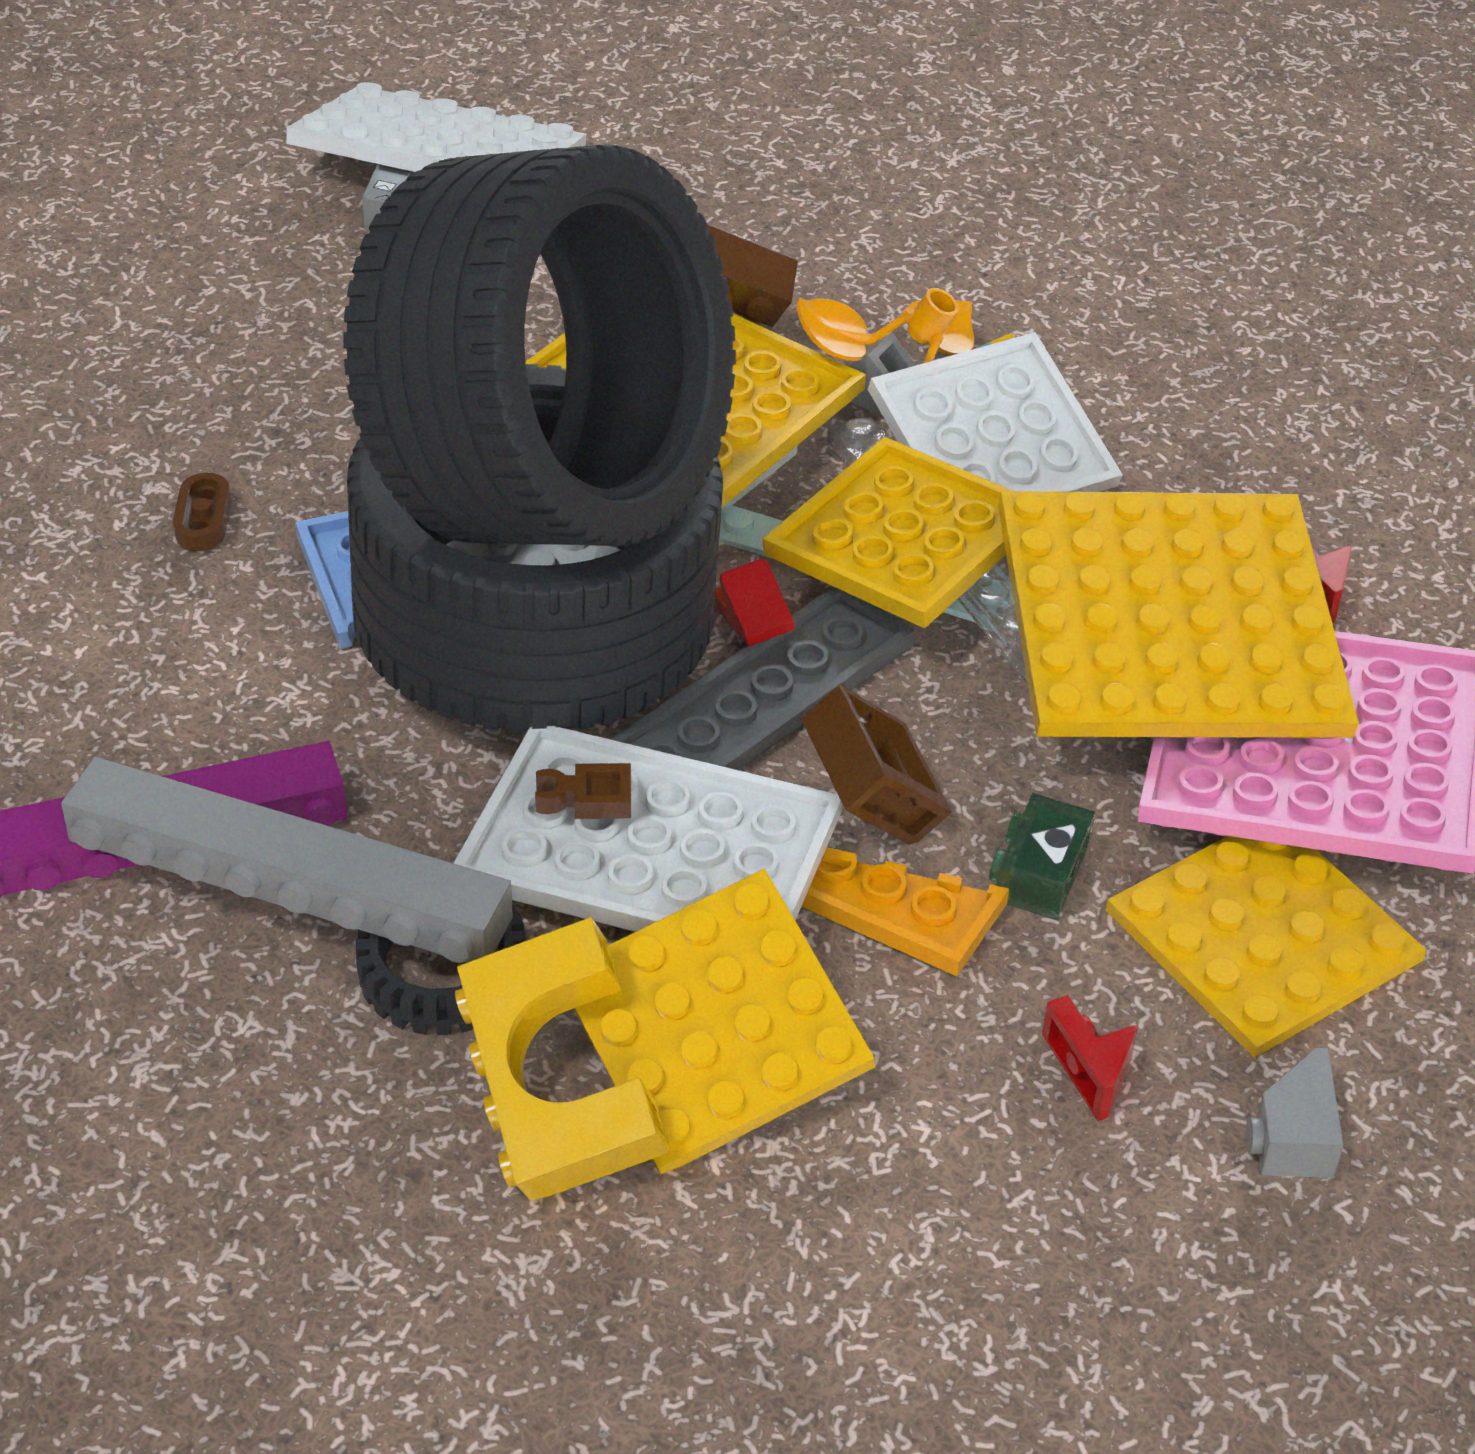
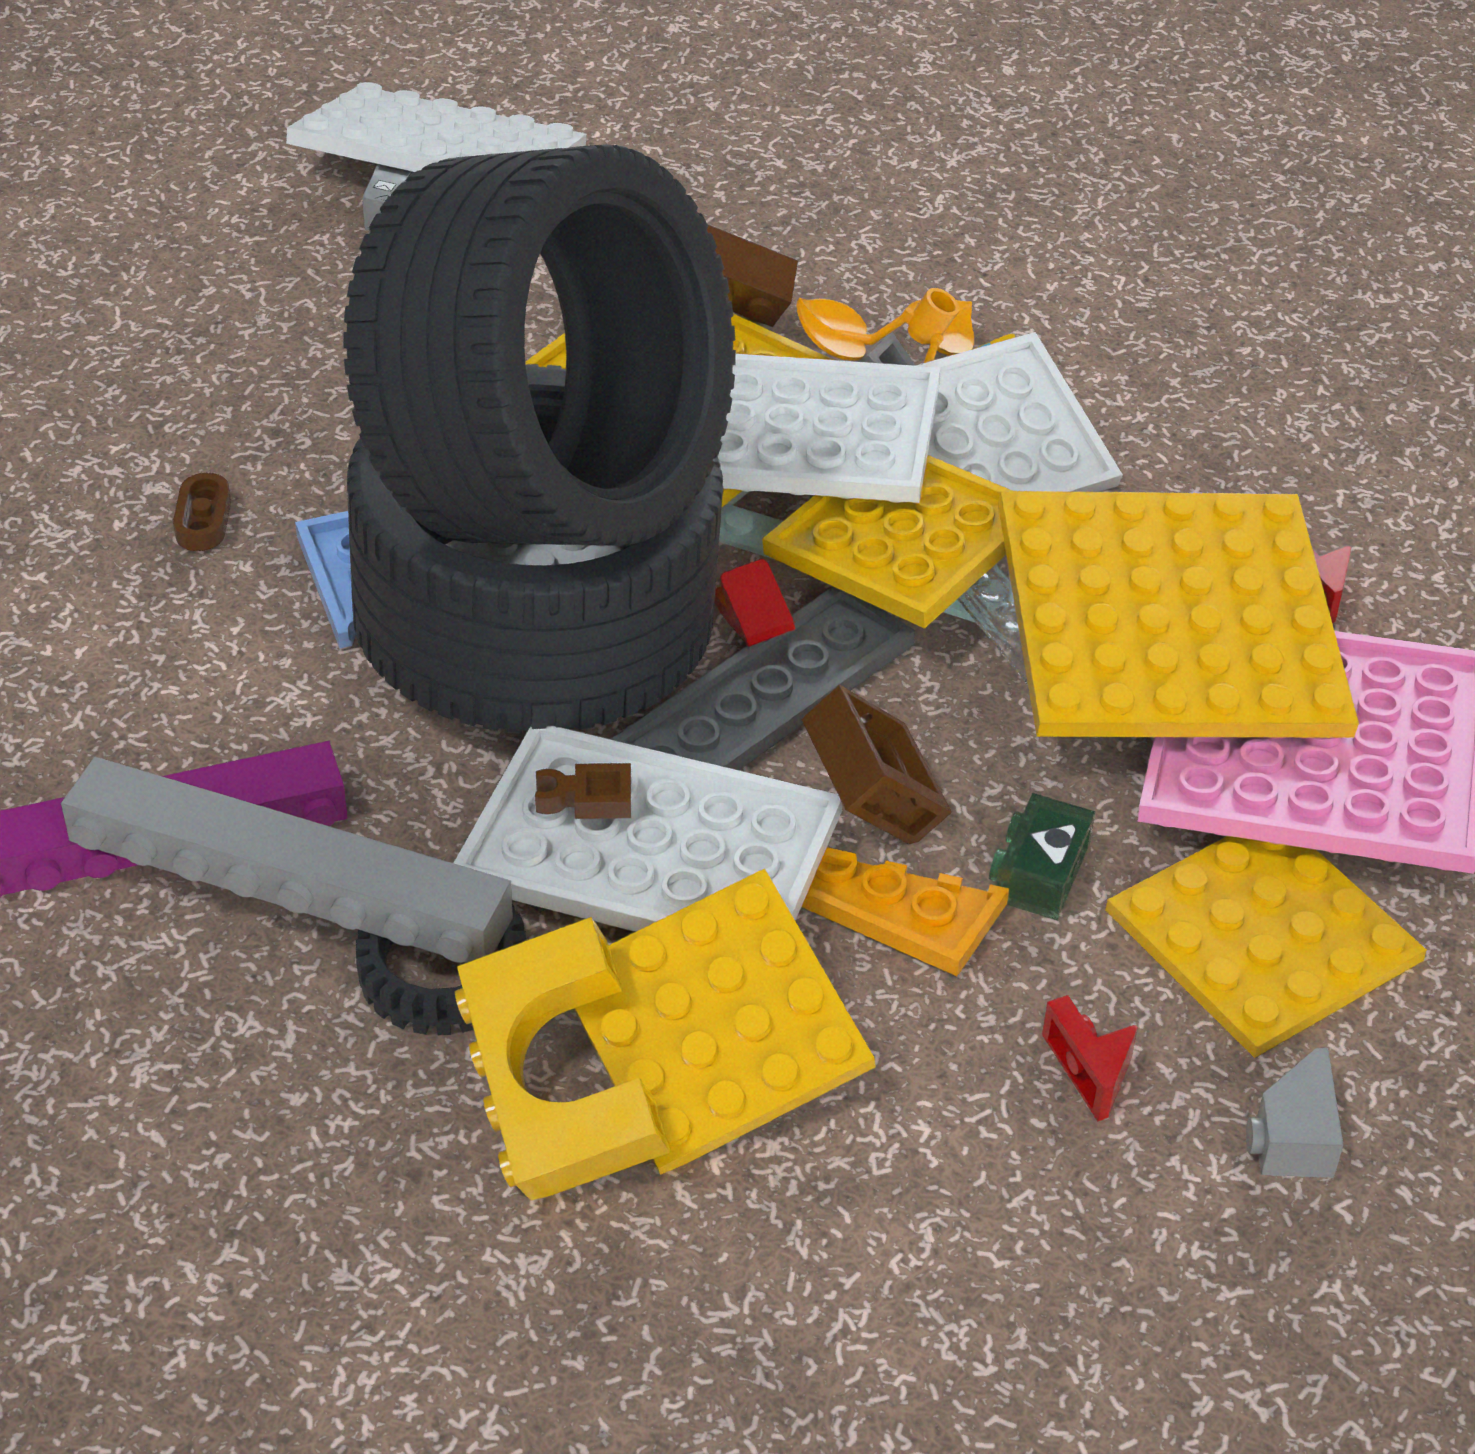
(829, 427): none -> white plate

